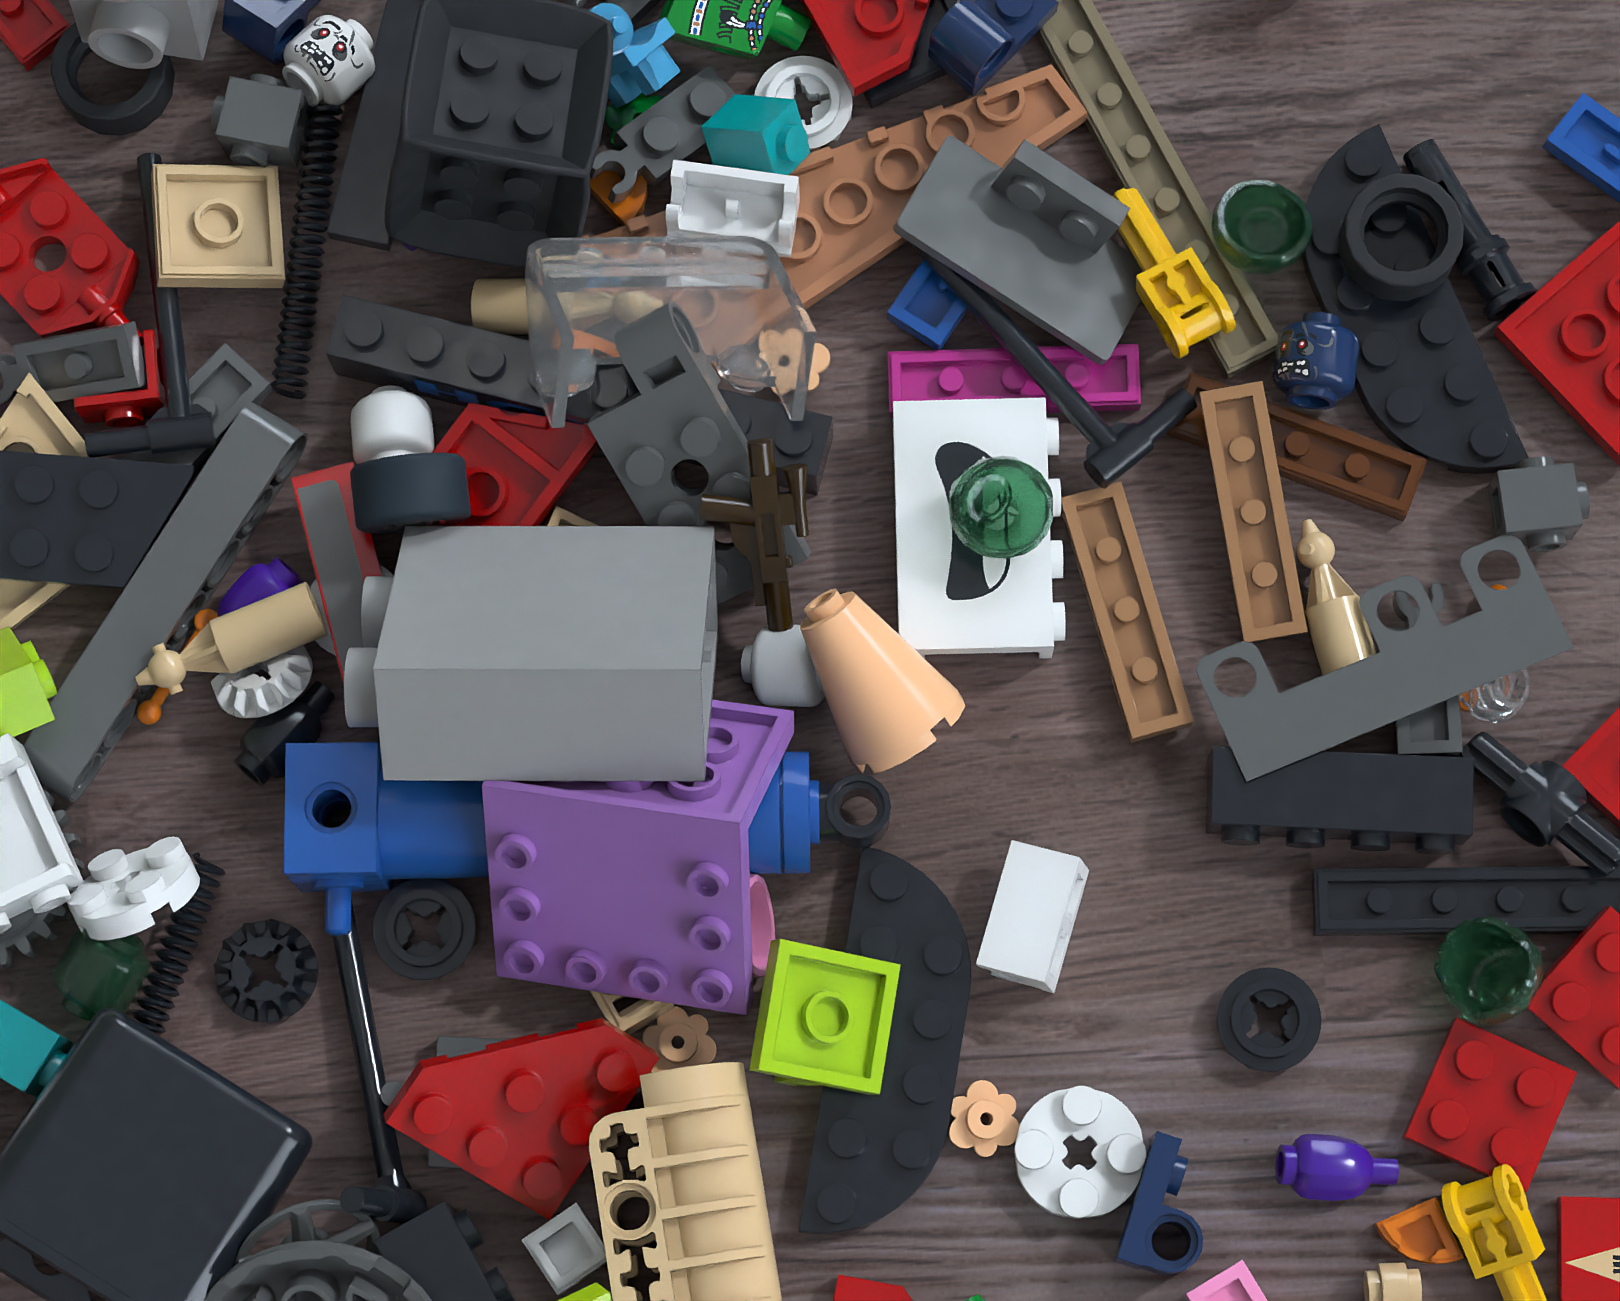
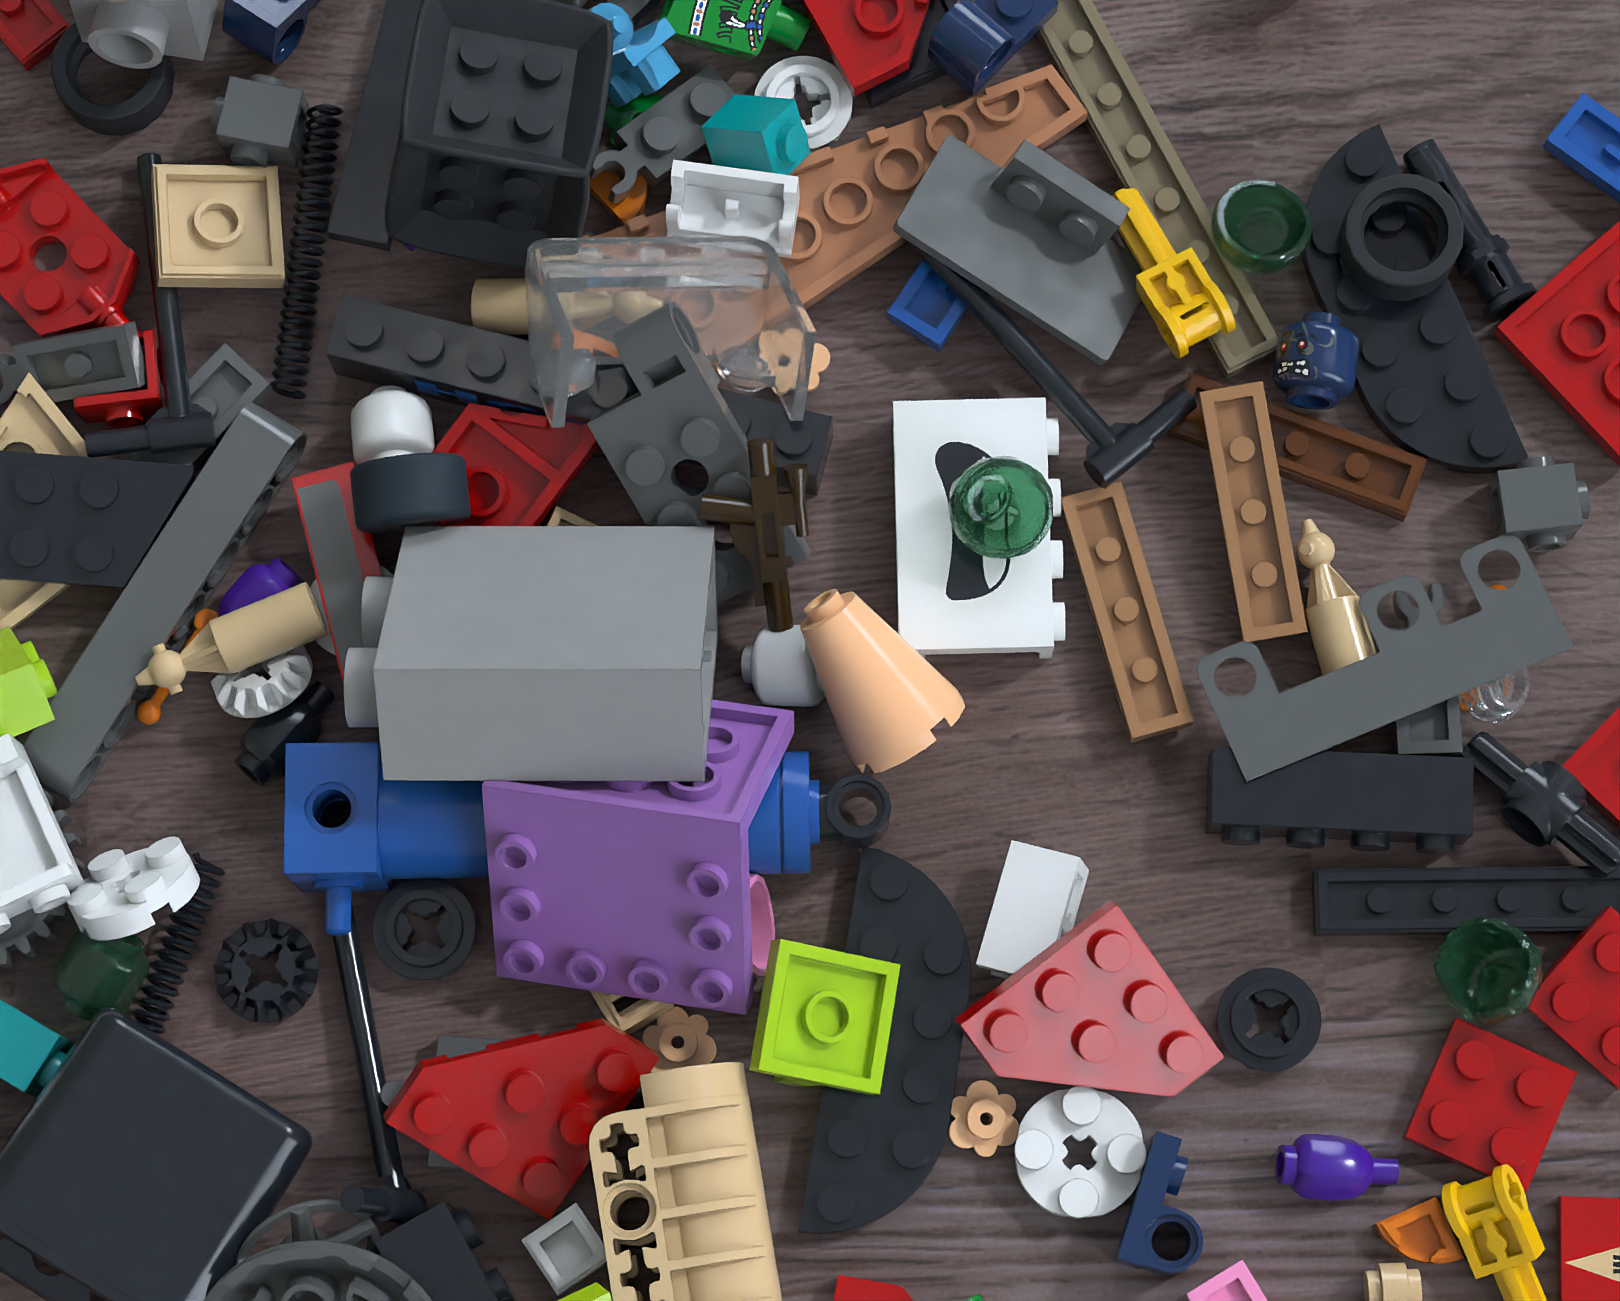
(329, 60): white head -> none
(996, 375): dark pink tile -> none
(1092, 1016): none -> plate

